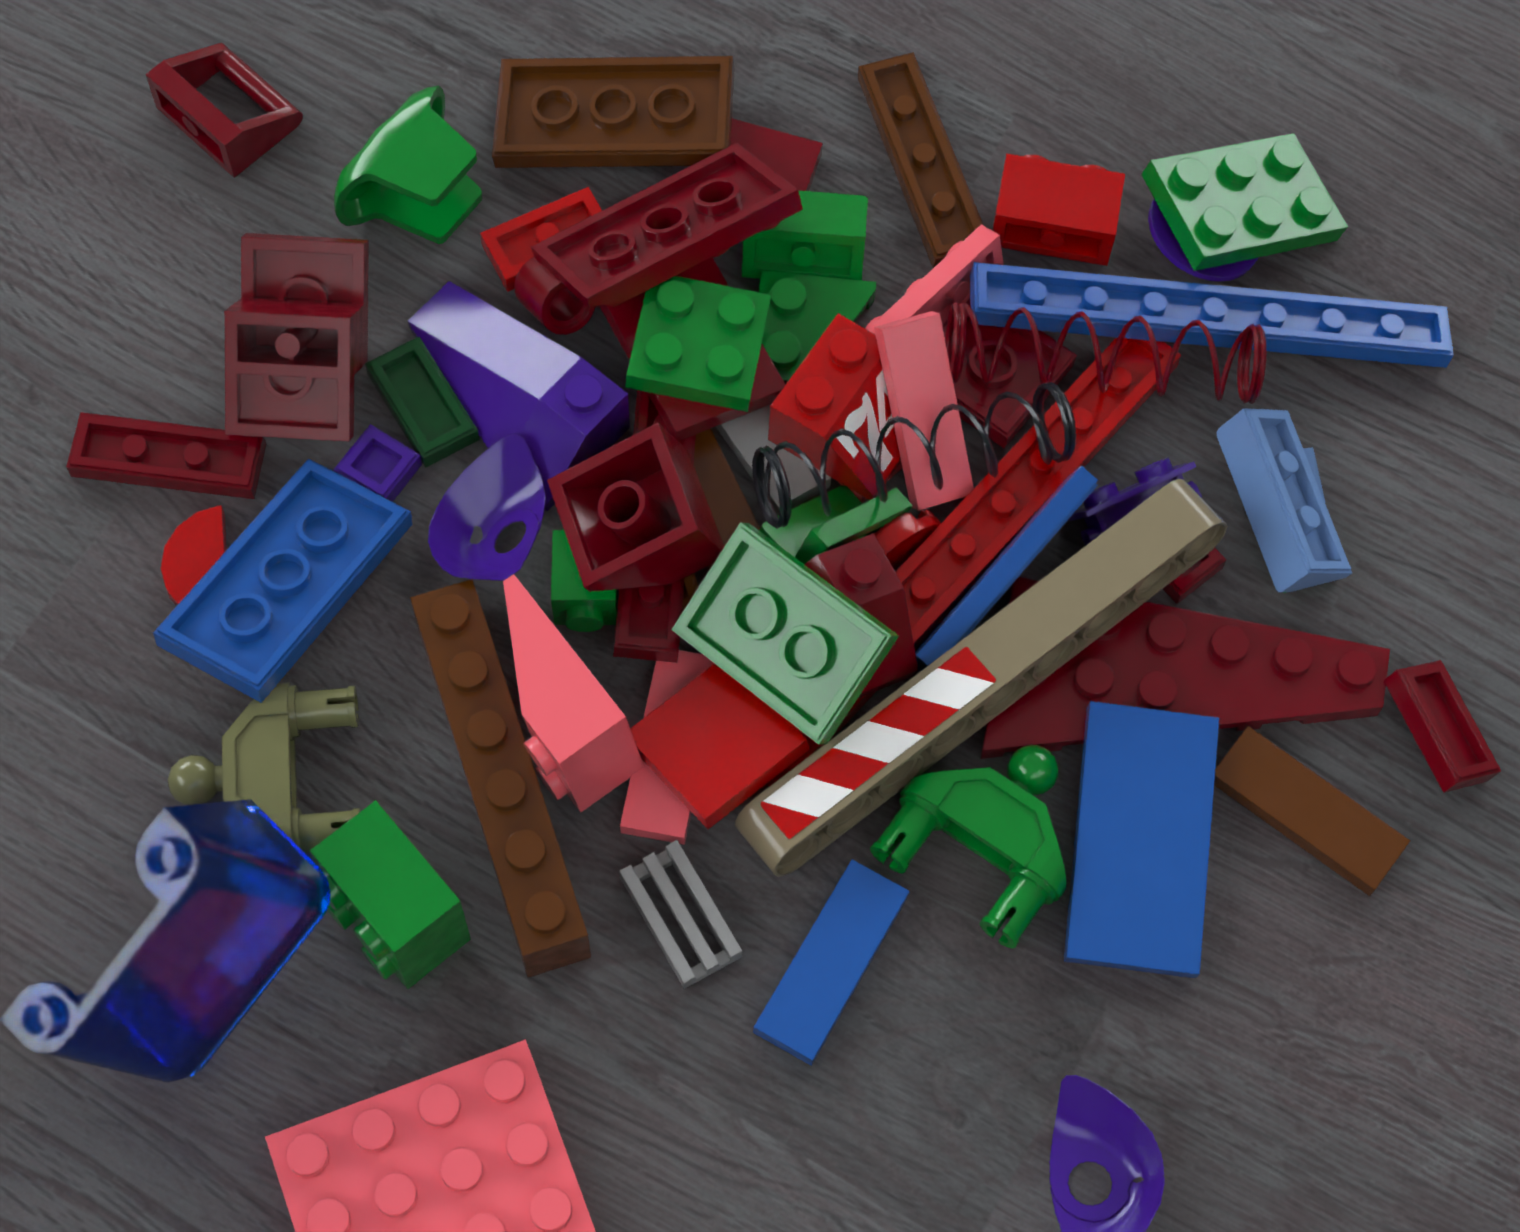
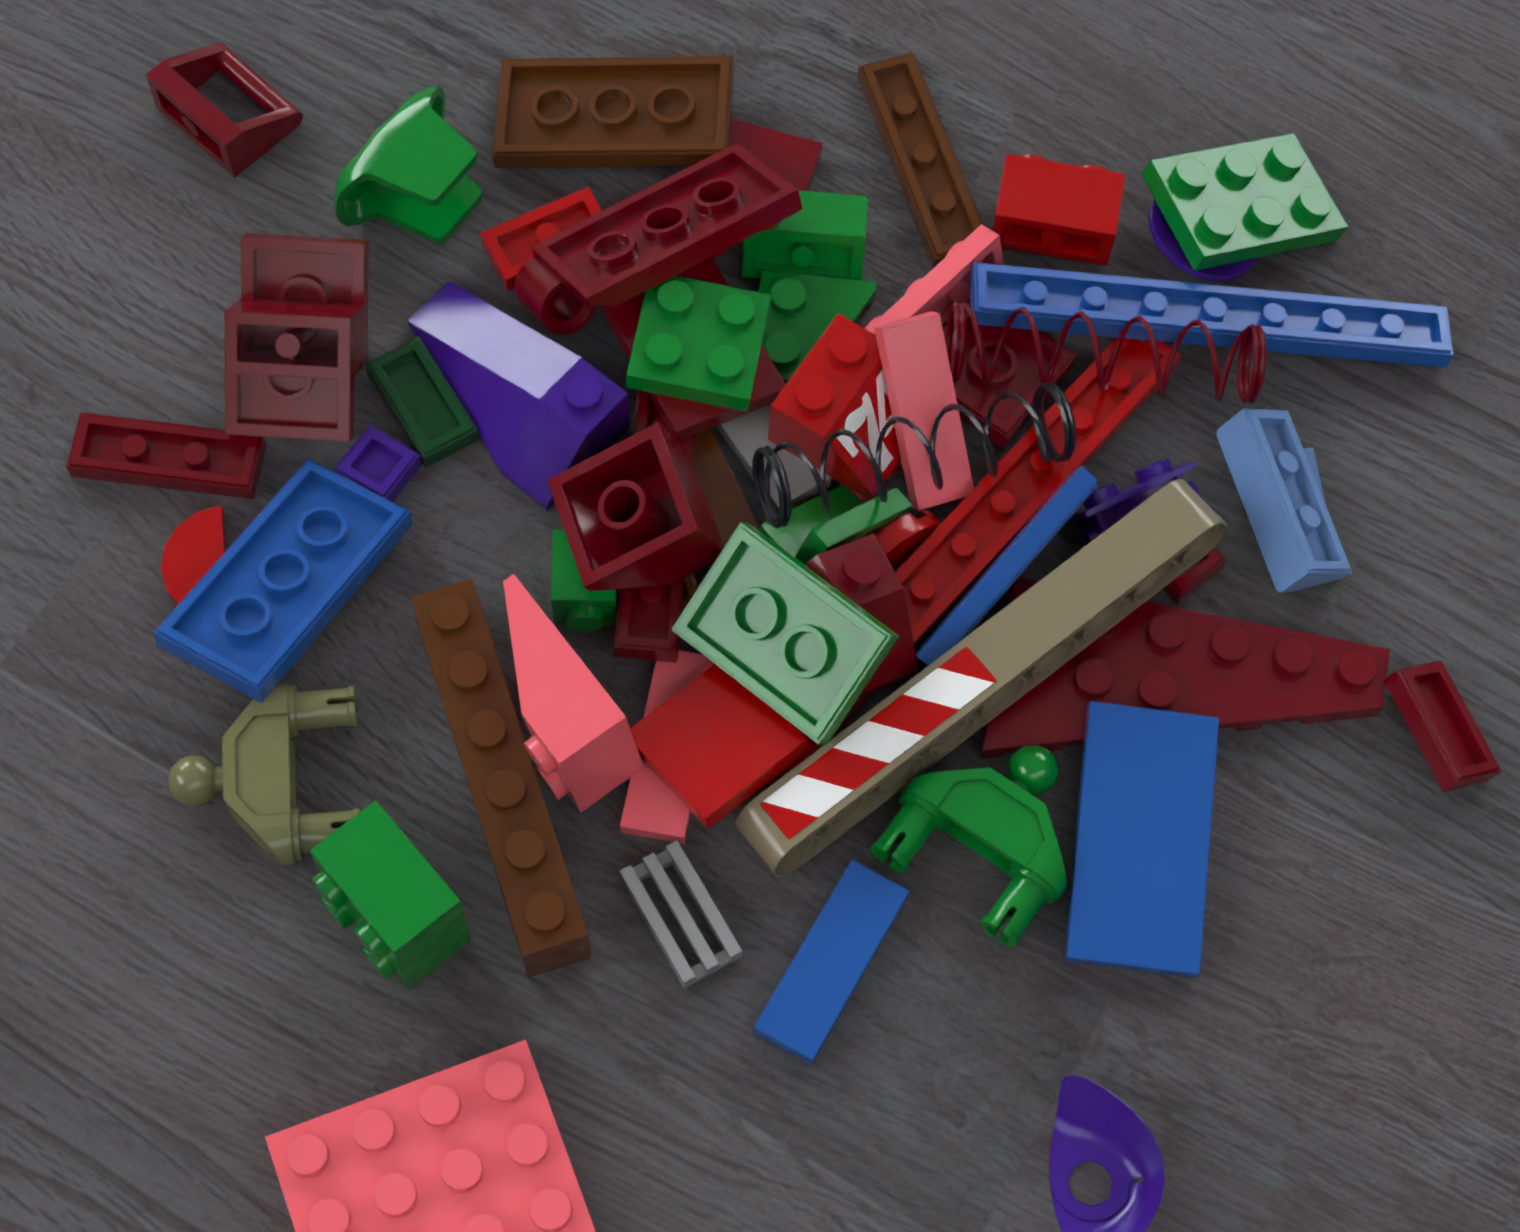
(225, 926): clear blue windscreen -> none
(490, 494): dark purple piece -> none
(1309, 811): reddish brown tile -> none

